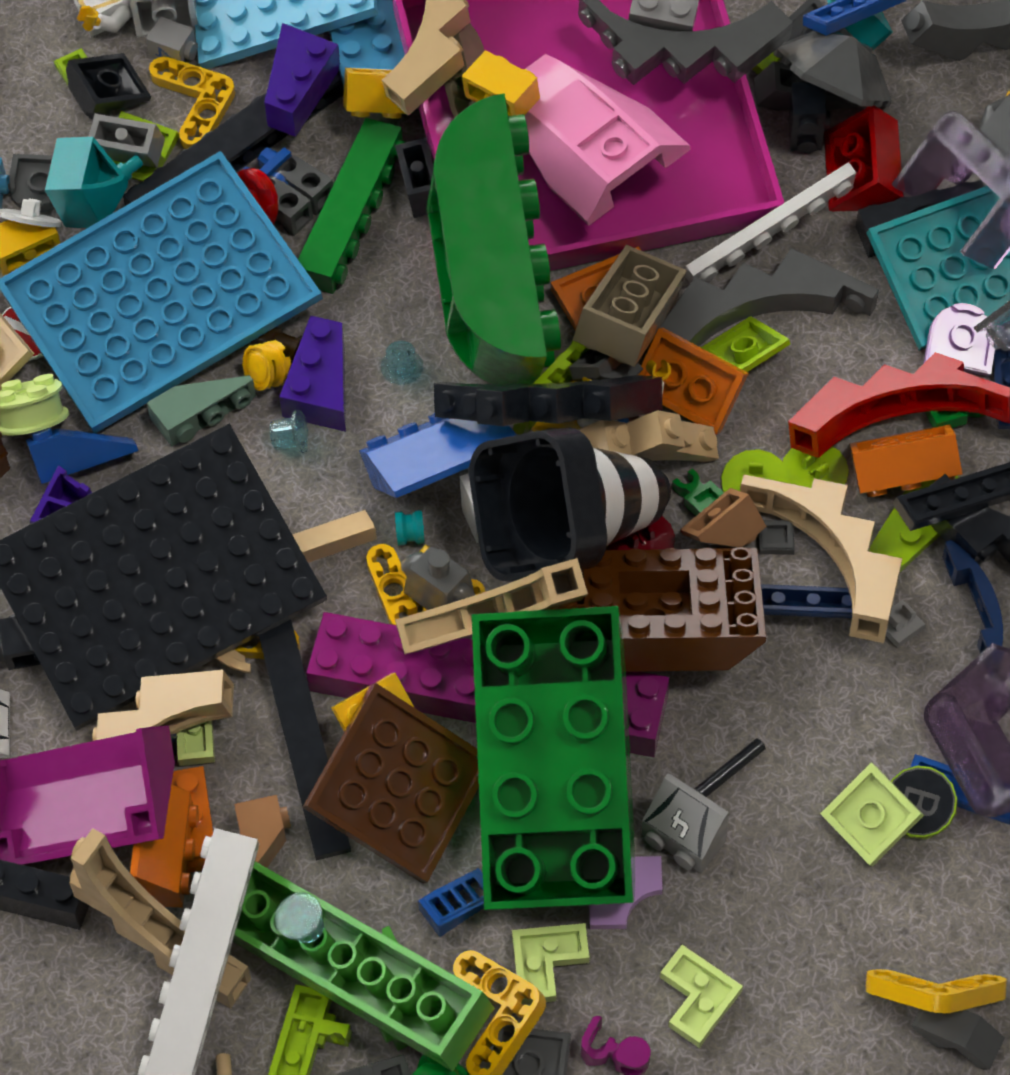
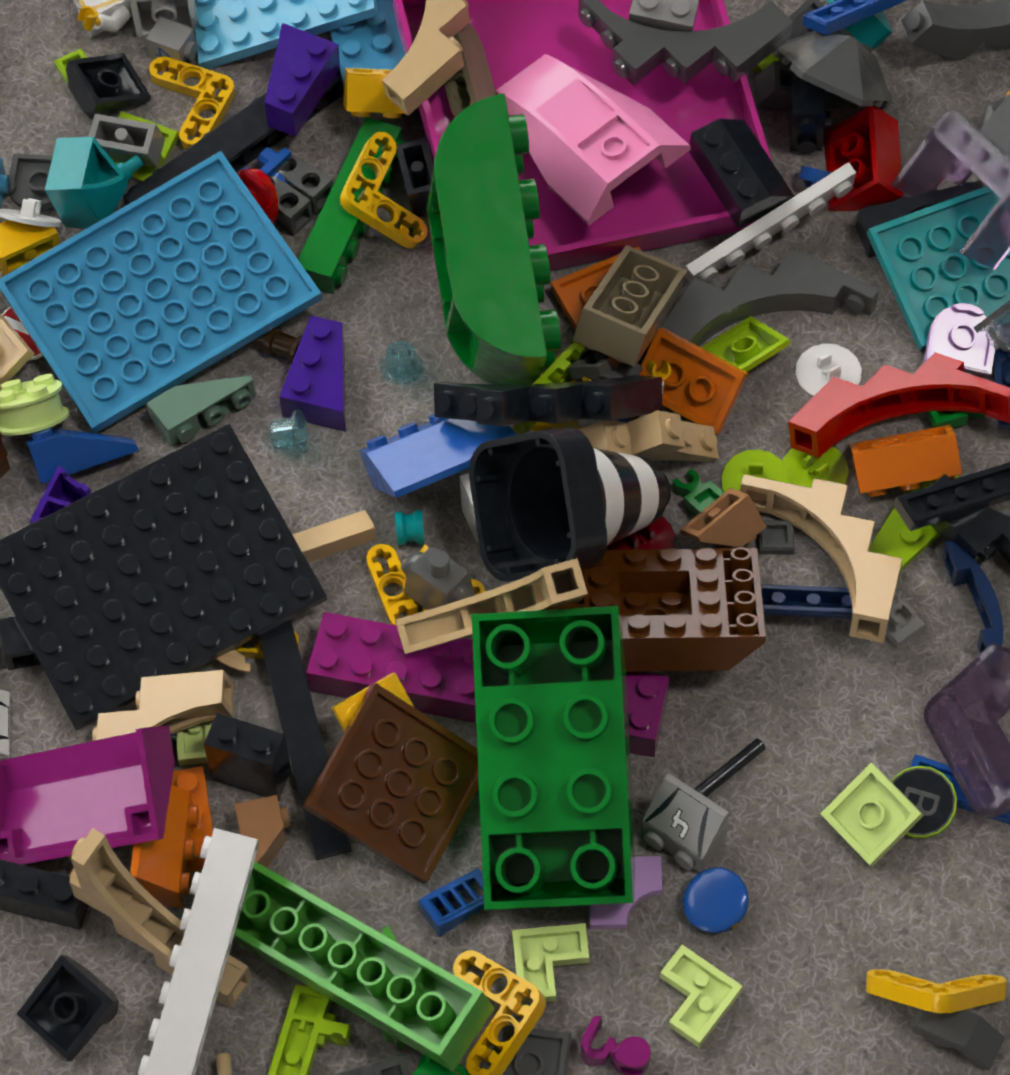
(69, 1007): none -> black slope
(247, 756): none -> black brick
(266, 364): yellow wheel -> none
(300, 918): clear light blue piece -> none
(371, 199): none -> yellow beam
(495, 76): yellow brick -> none
(715, 900): none -> blue piece
(738, 170): none -> black slope
(812, 175): none -> blue tile
(823, 363): none -> white piece

